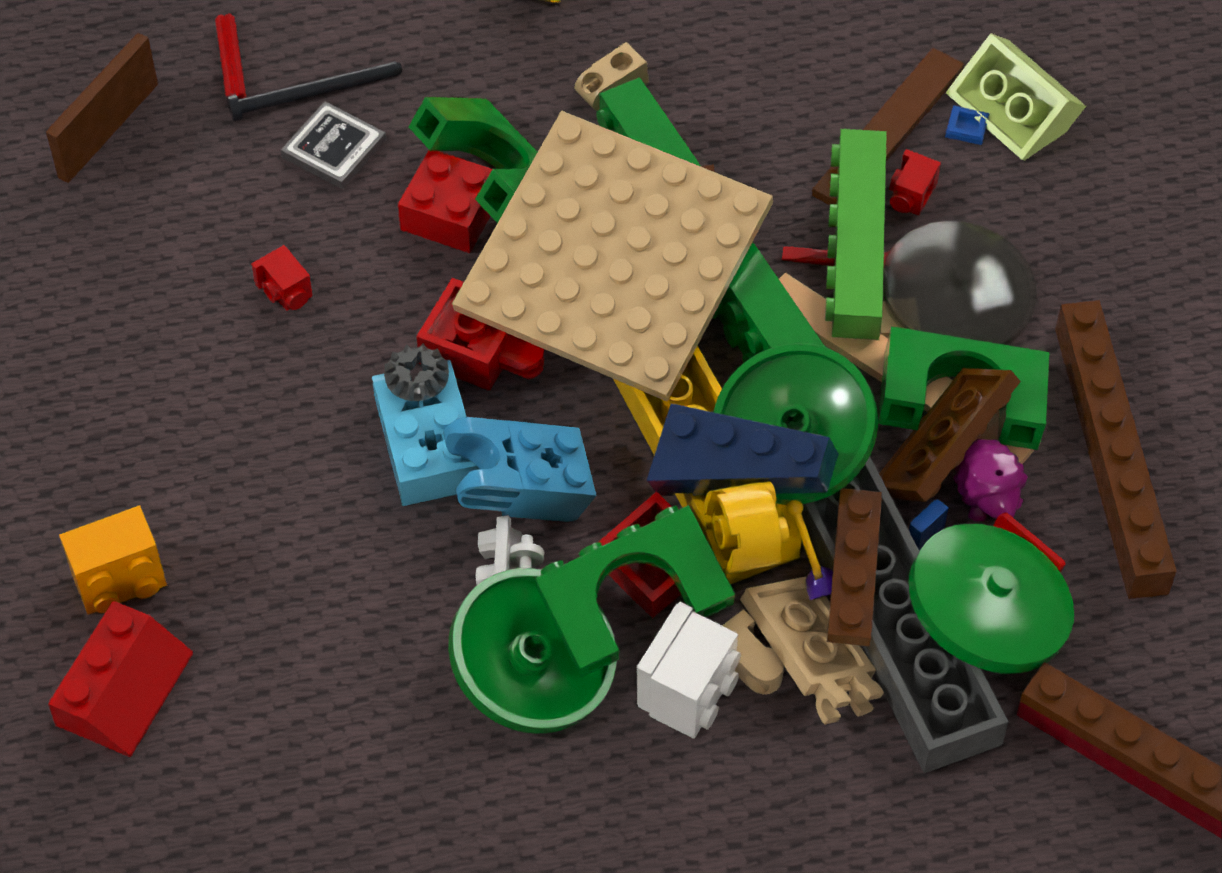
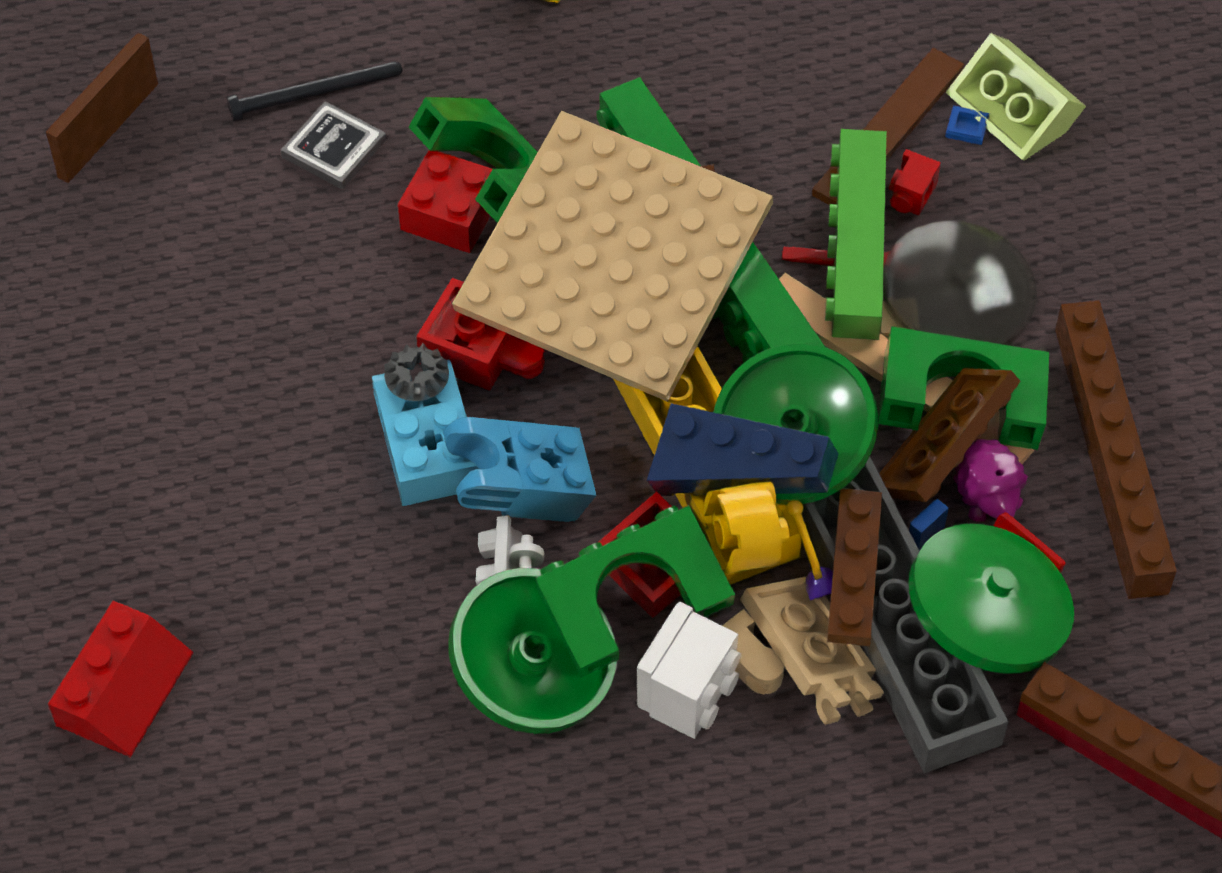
(114, 560): light orange brick -> none
(230, 56): red axle -> none
(283, 279): red brick -> none
(611, 72): tan leg -> none

